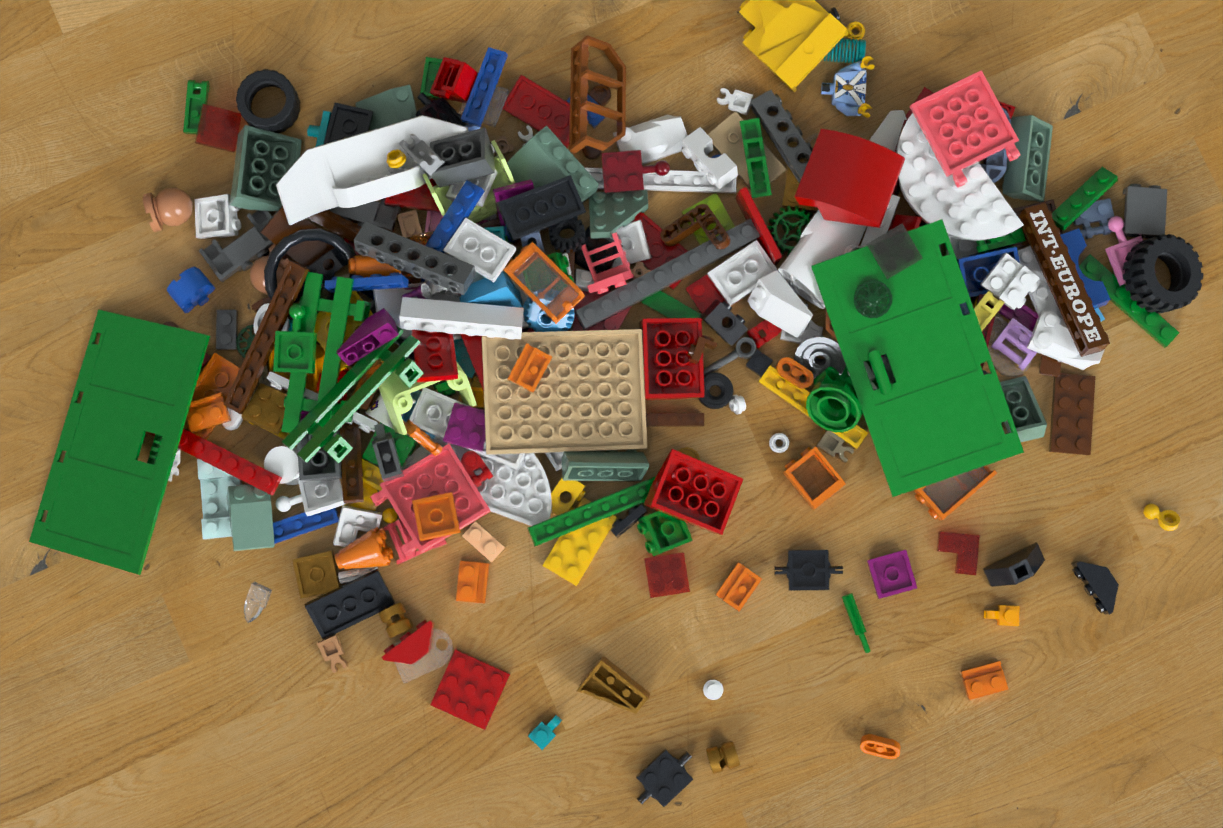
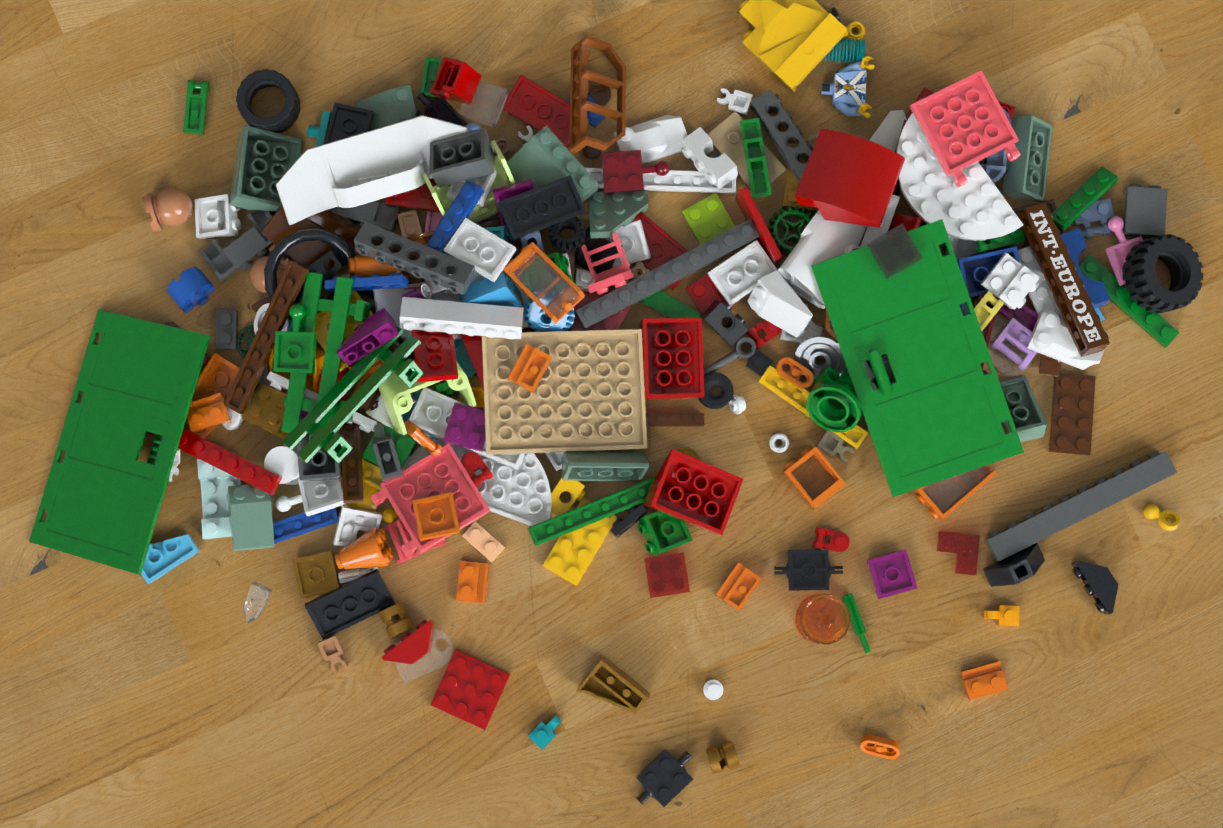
(166, 556): none -> medium azure wing
(218, 128): clear red plate -> none
(396, 158): yellow plate -> none
(422, 155): light grey hinge -> none
(484, 87): blue plate -> none
(695, 350): reddish brown bracket -> none
(701, 222): reddish brown beam -> none
(820, 606): none -> clear orange piece
(837, 542): none -> red plate
(873, 299): dark green wheel -> none
(1080, 506): none -> dark grey brick

